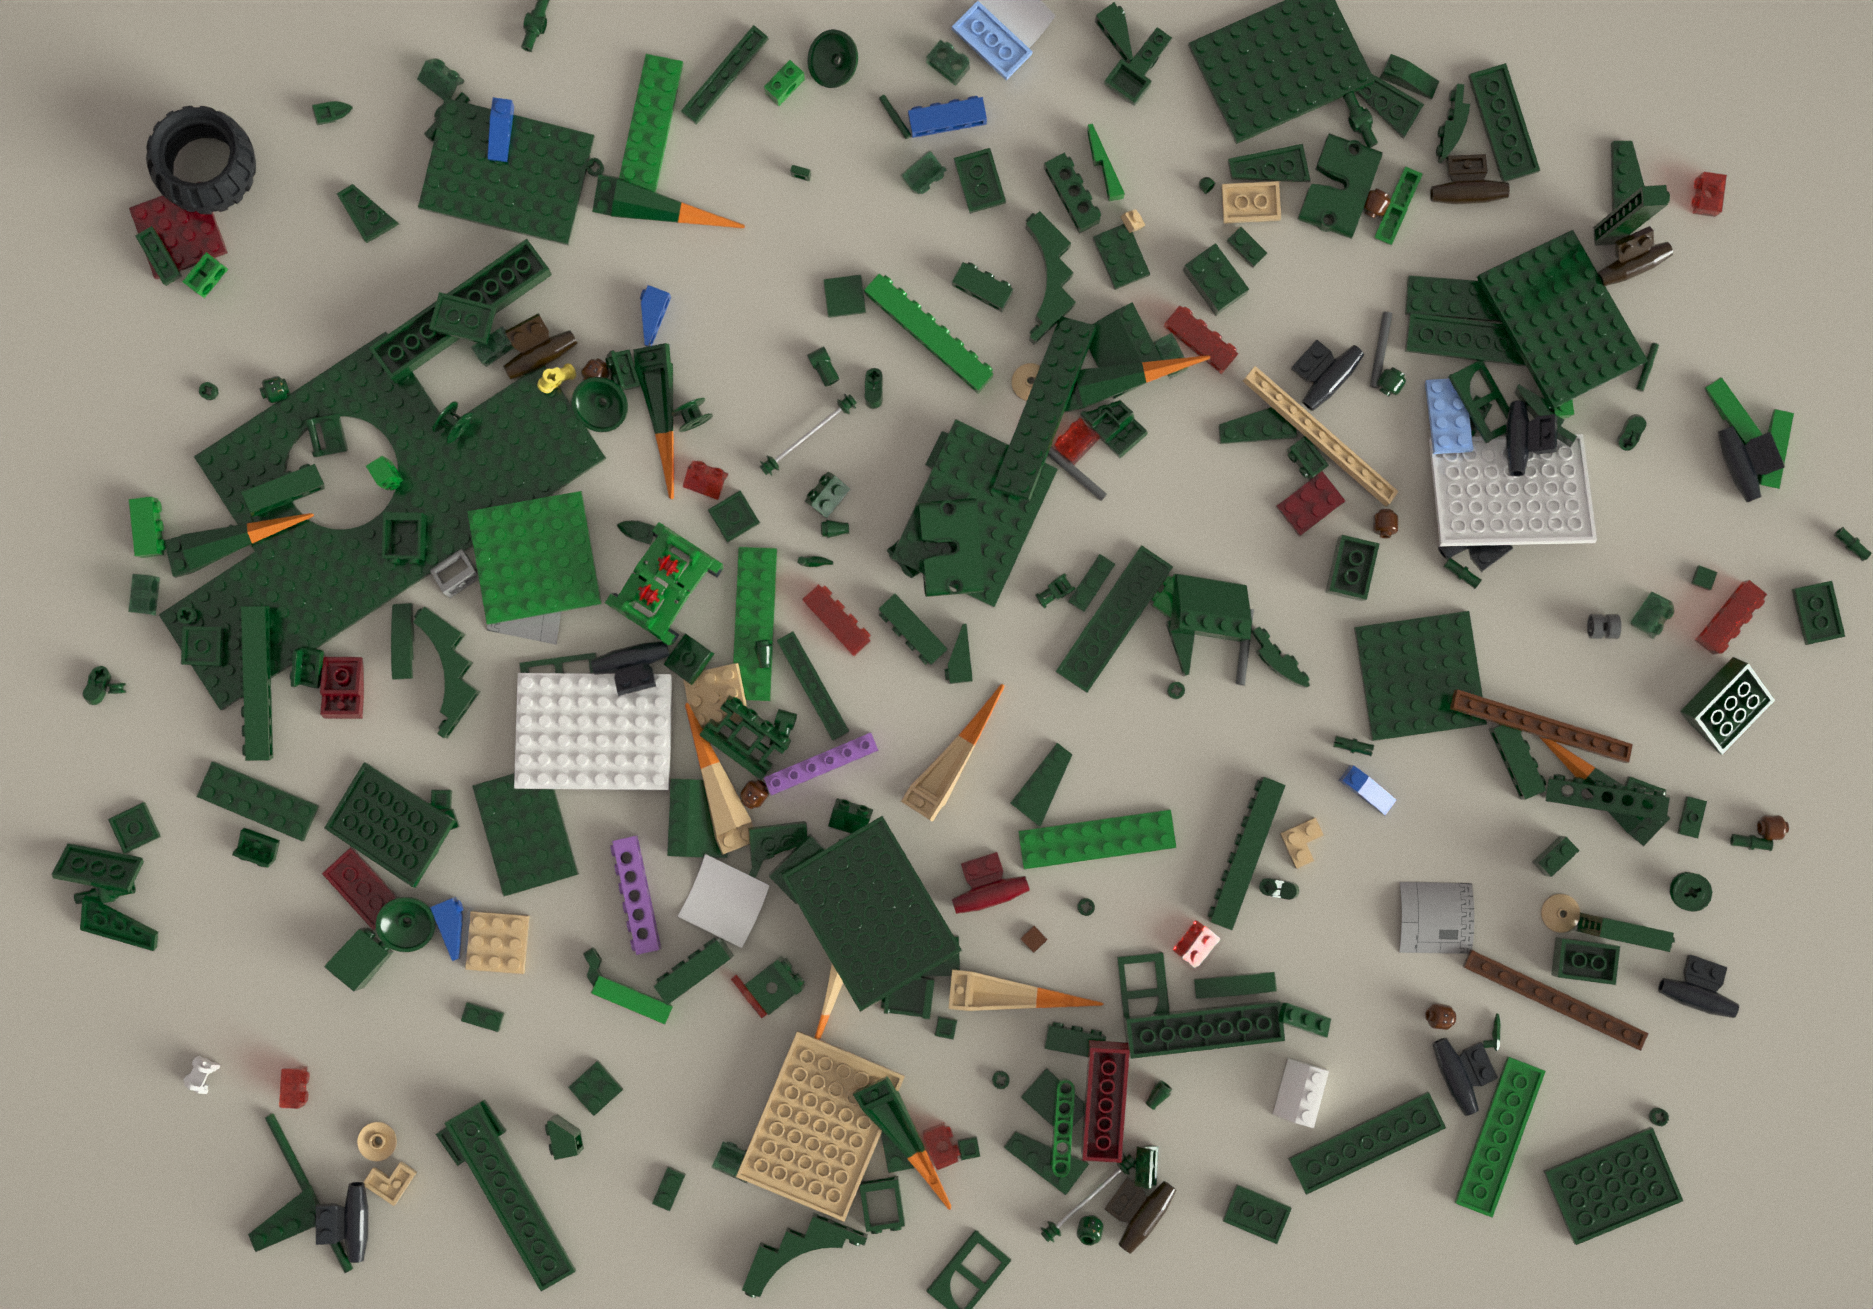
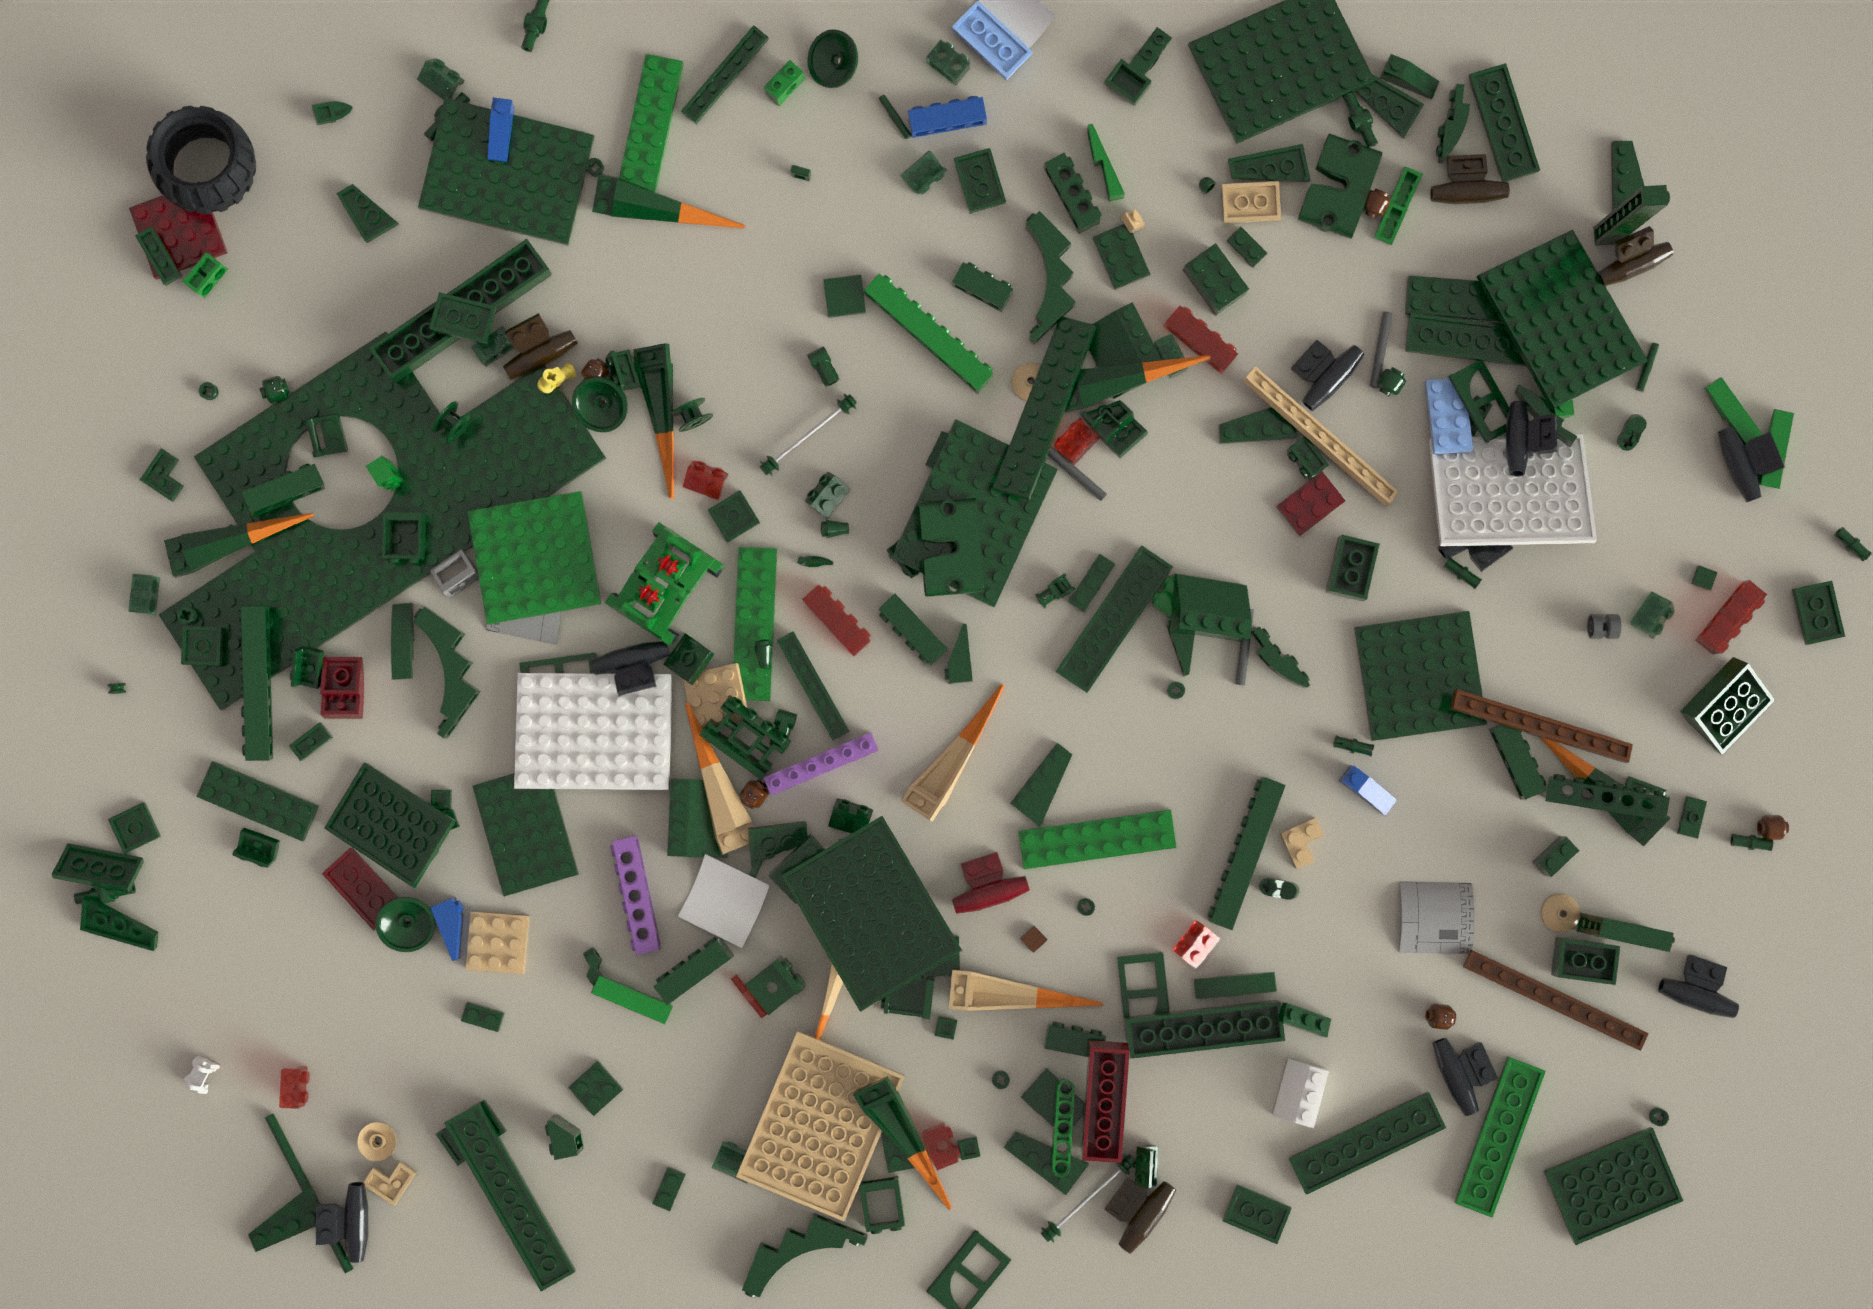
(96, 685): dark green piece -> none
(146, 527): green brick -> none
(158, 476): none -> dark green plate
(310, 741): none -> dark green plate
(359, 959): dark green slope -> none
(637, 530): dark green plate -> none
(653, 308): blue slope -> none
(873, 379): dark green piece -> none
(1090, 1230): dark green head -> none
(1114, 26): dark green slope -> none
(1158, 1094): dark green cone -> none
(1385, 523): reddish brown head -> none
(1495, 1034): dark green bar -> none
(1700, 897): dark green piece -> none
(1715, 185): clear red brick -> none

